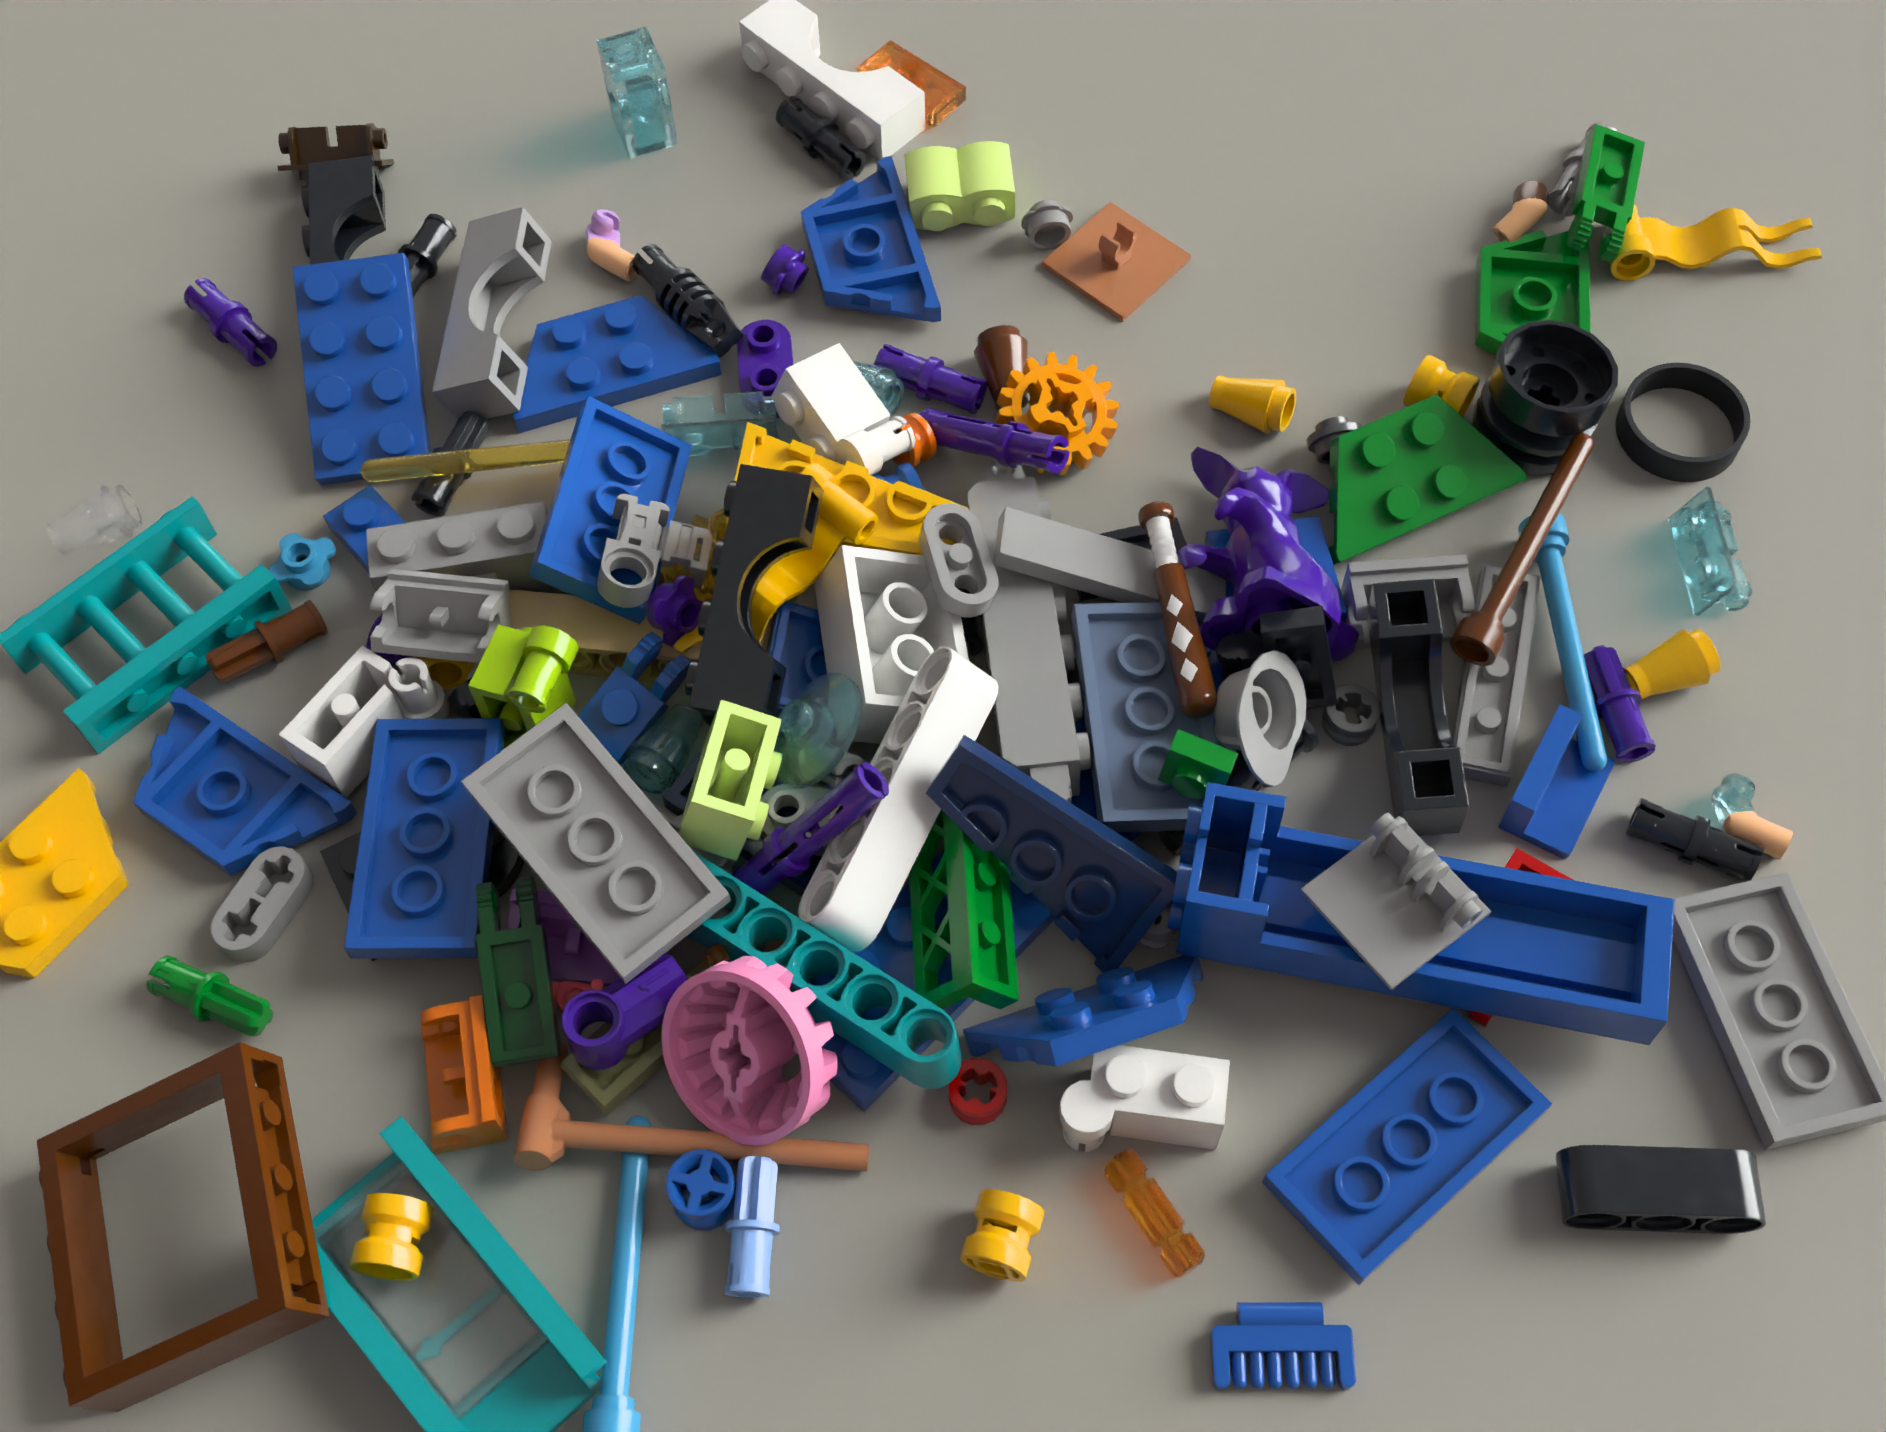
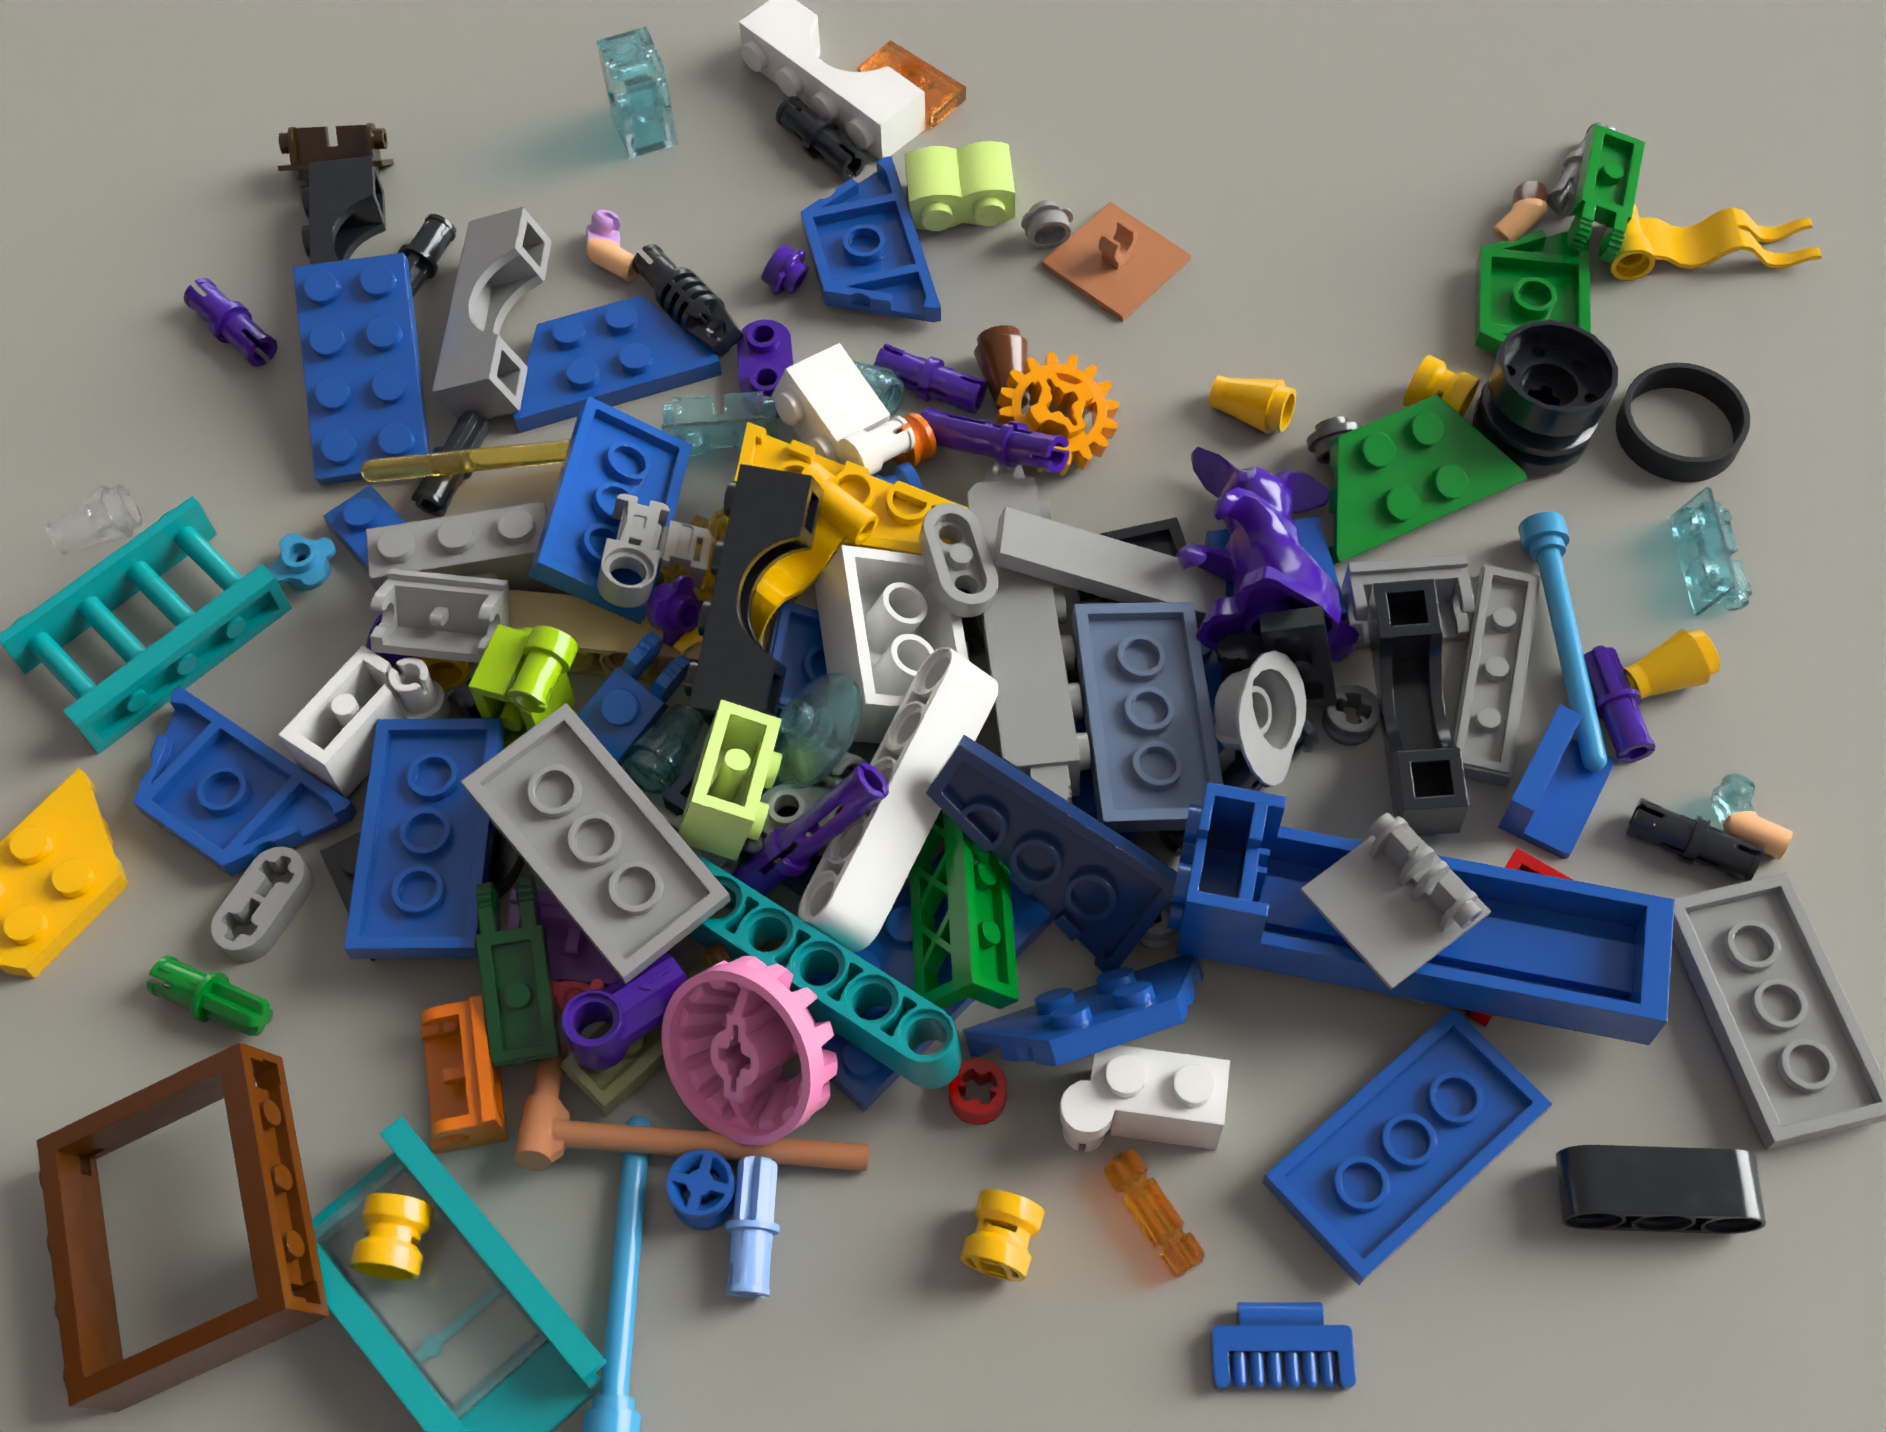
(266, 642): reddish brown axle -> none
(1183, 635): reddish brown piece -> none
(1194, 763): green plate -> none
(1481, 635): reddish brown piece -> none

